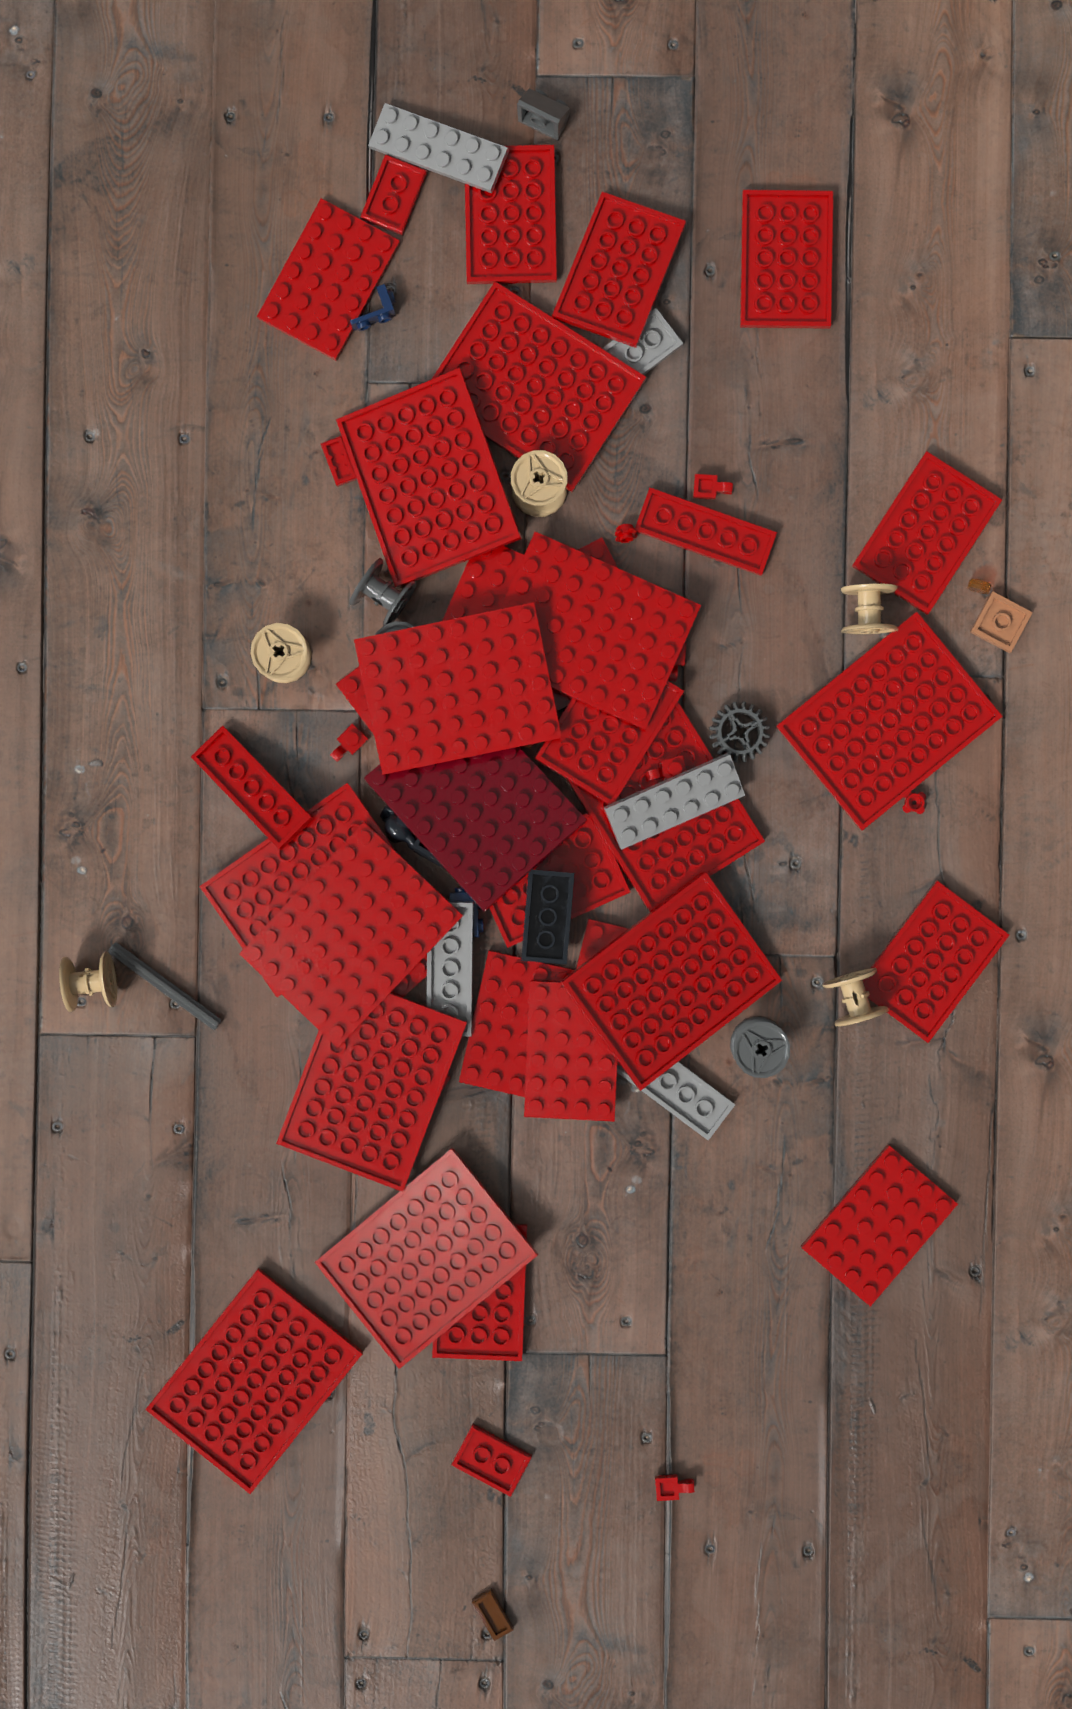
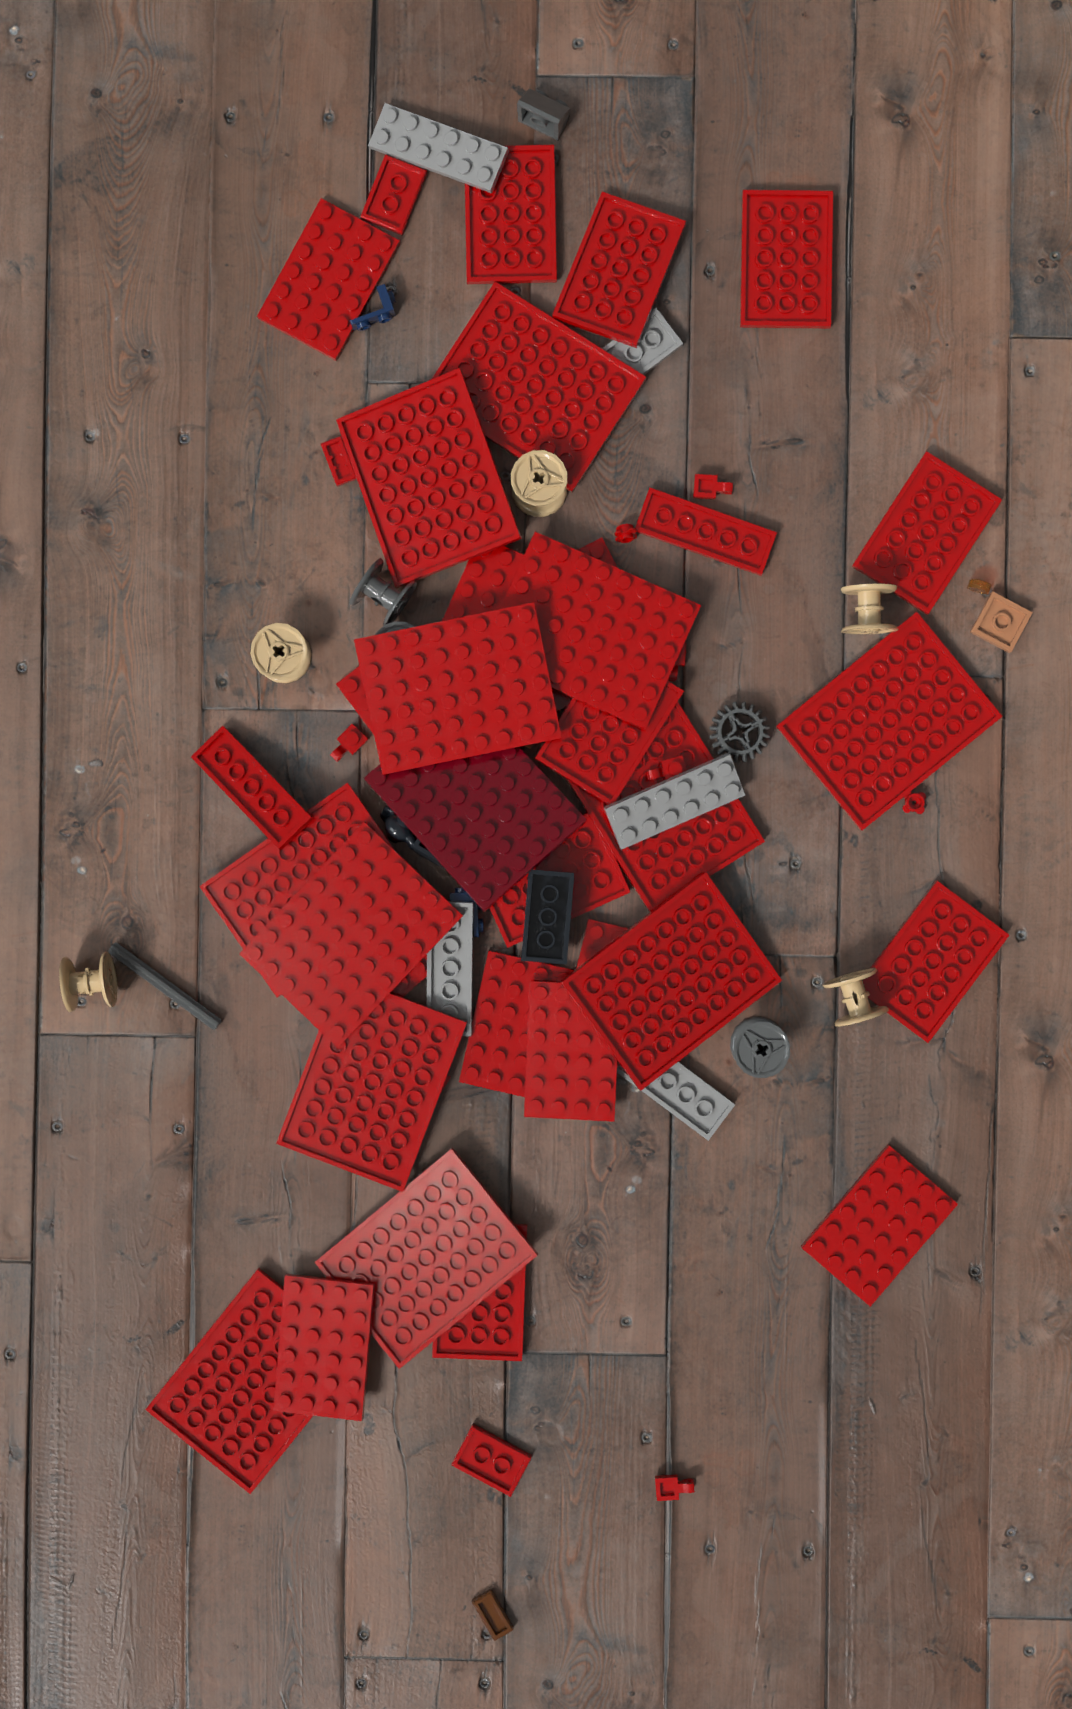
(324, 1347): none -> red plate

